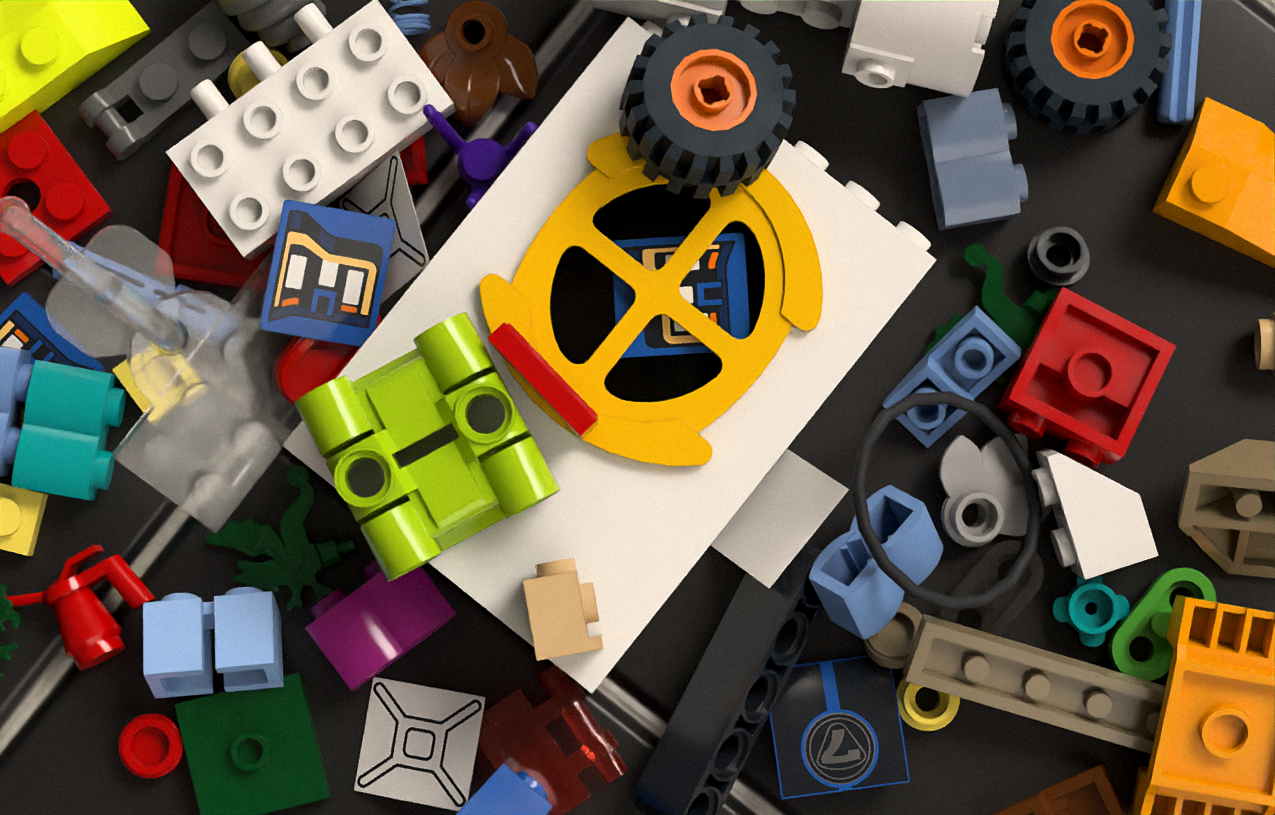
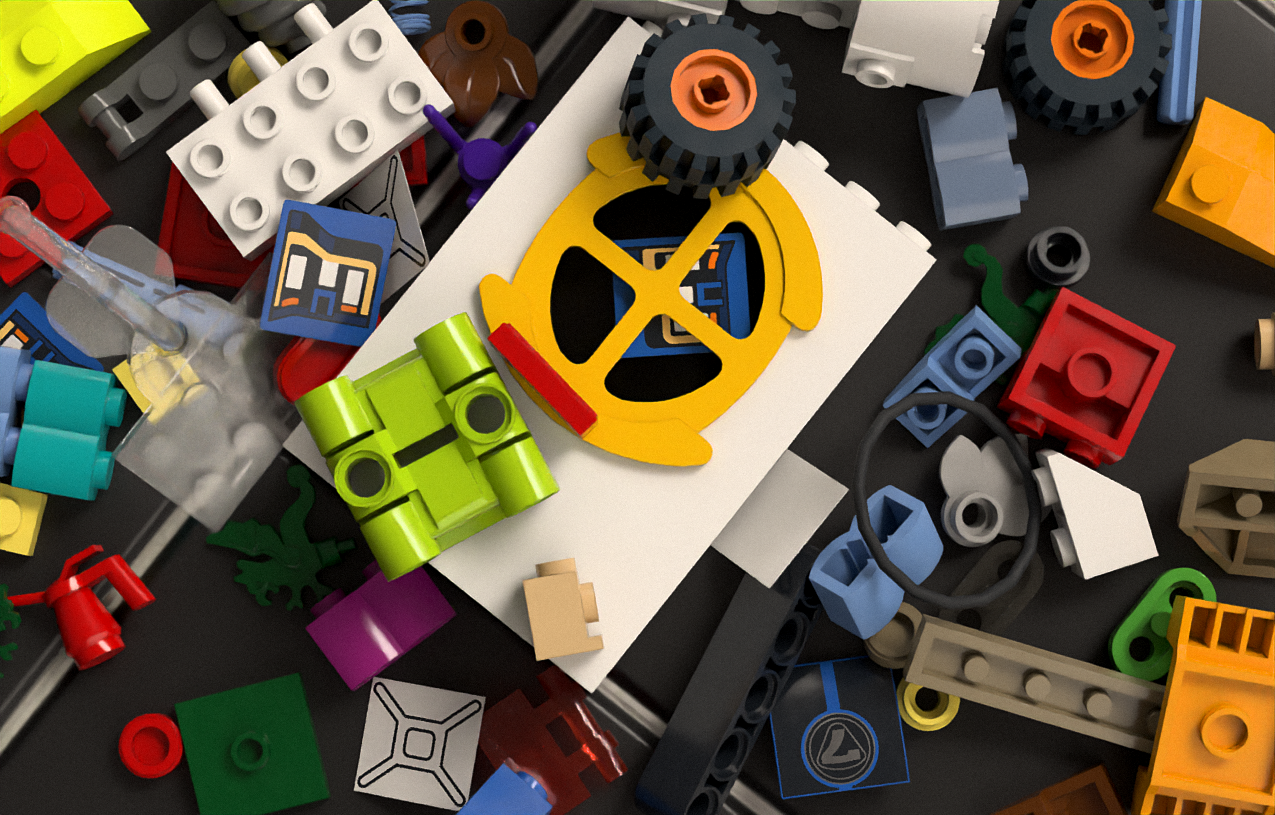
(180, 642): light blue piece -> none
(1091, 627): teal plate -> none

